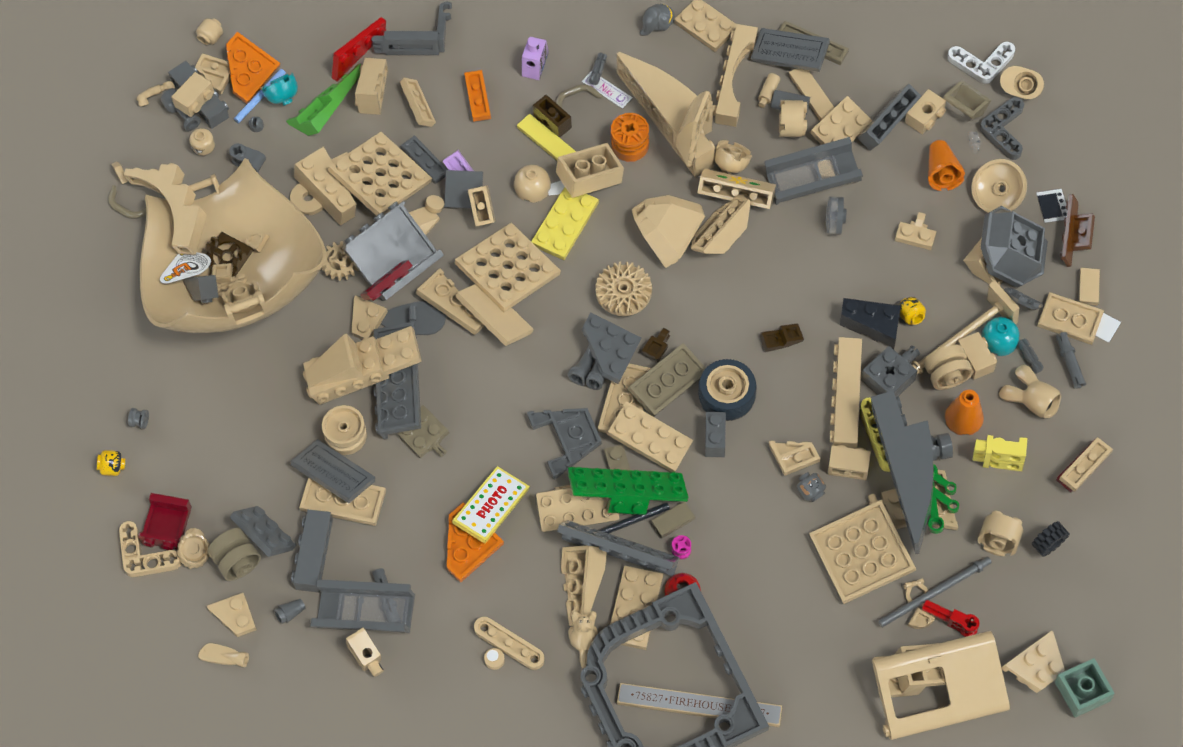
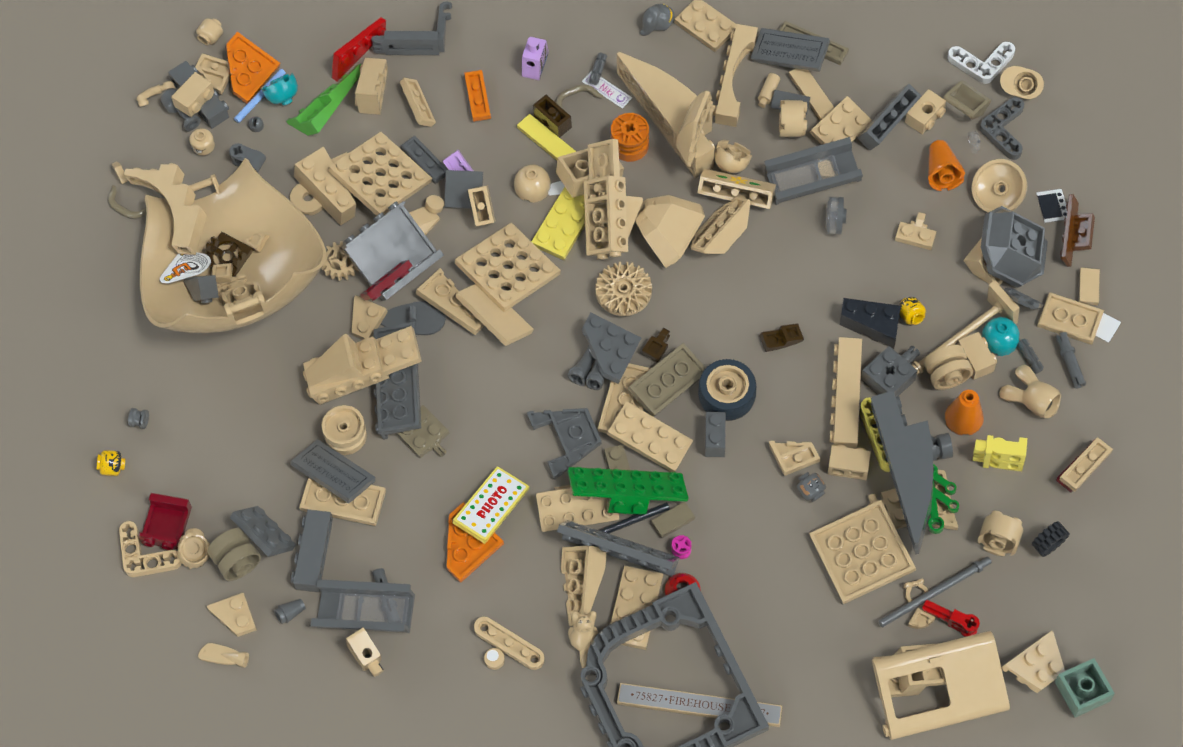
(606, 193): none -> tan wedge

